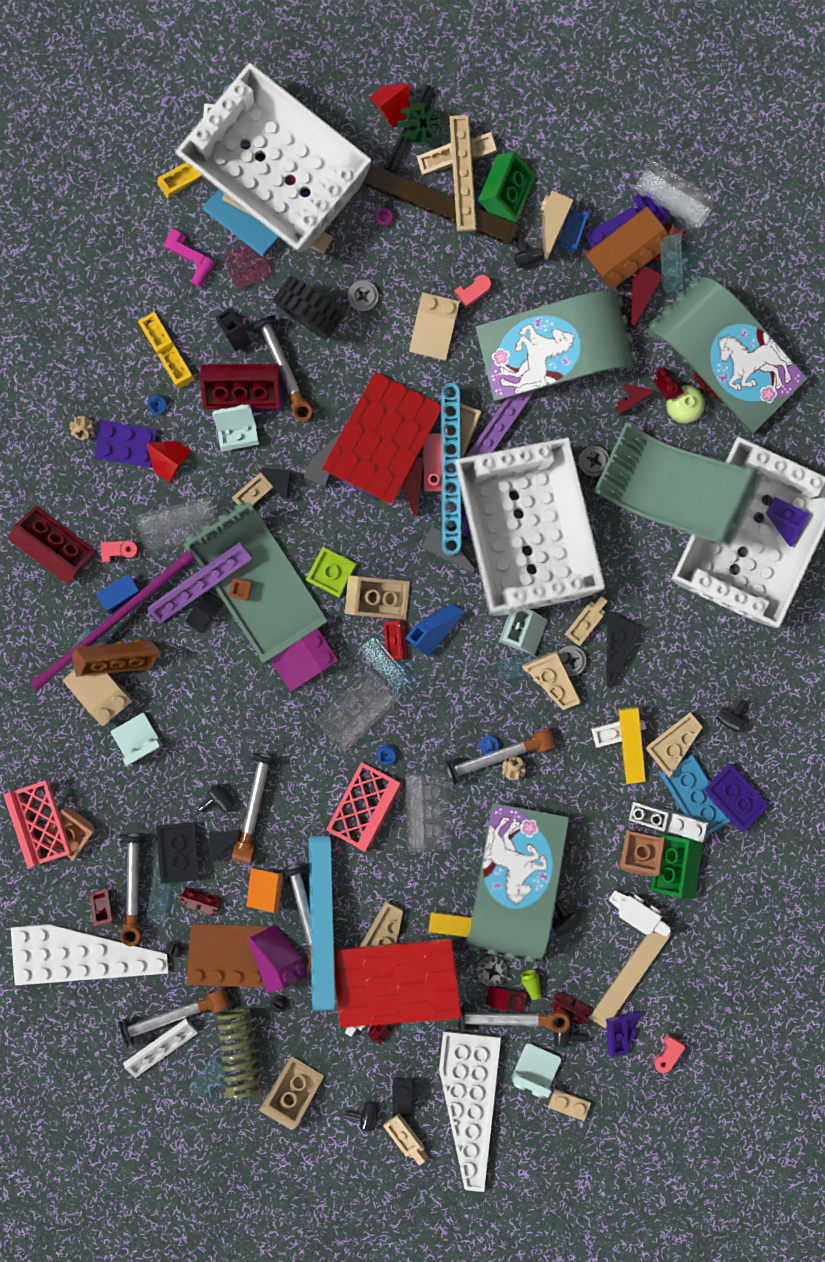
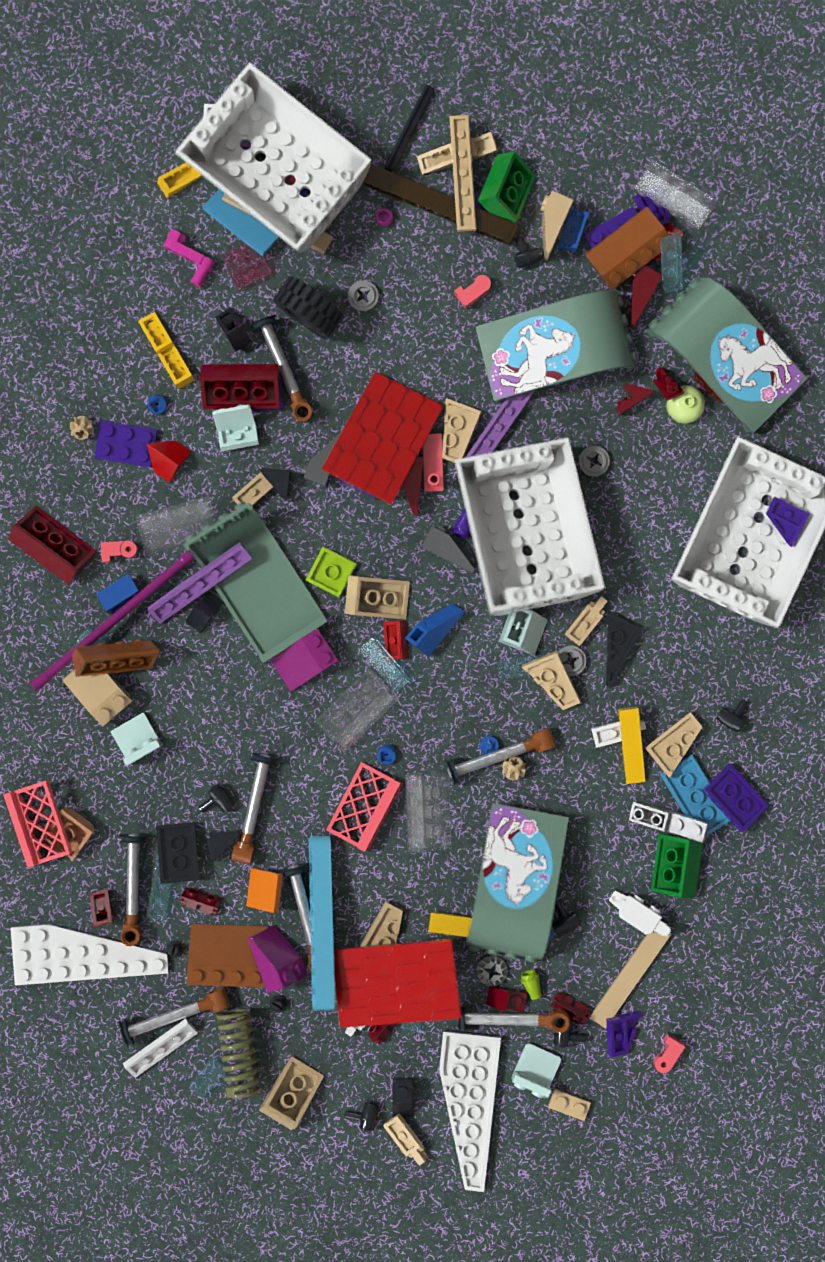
(240, 589): dark orange plate -> none
(391, 100): red slope -> none
(419, 122): dark green gear -> none
(434, 326): tan slope -> none
(446, 459): medium azure beam -> none
(641, 854): nougat slope -> none
(677, 487): sand green panel -> none

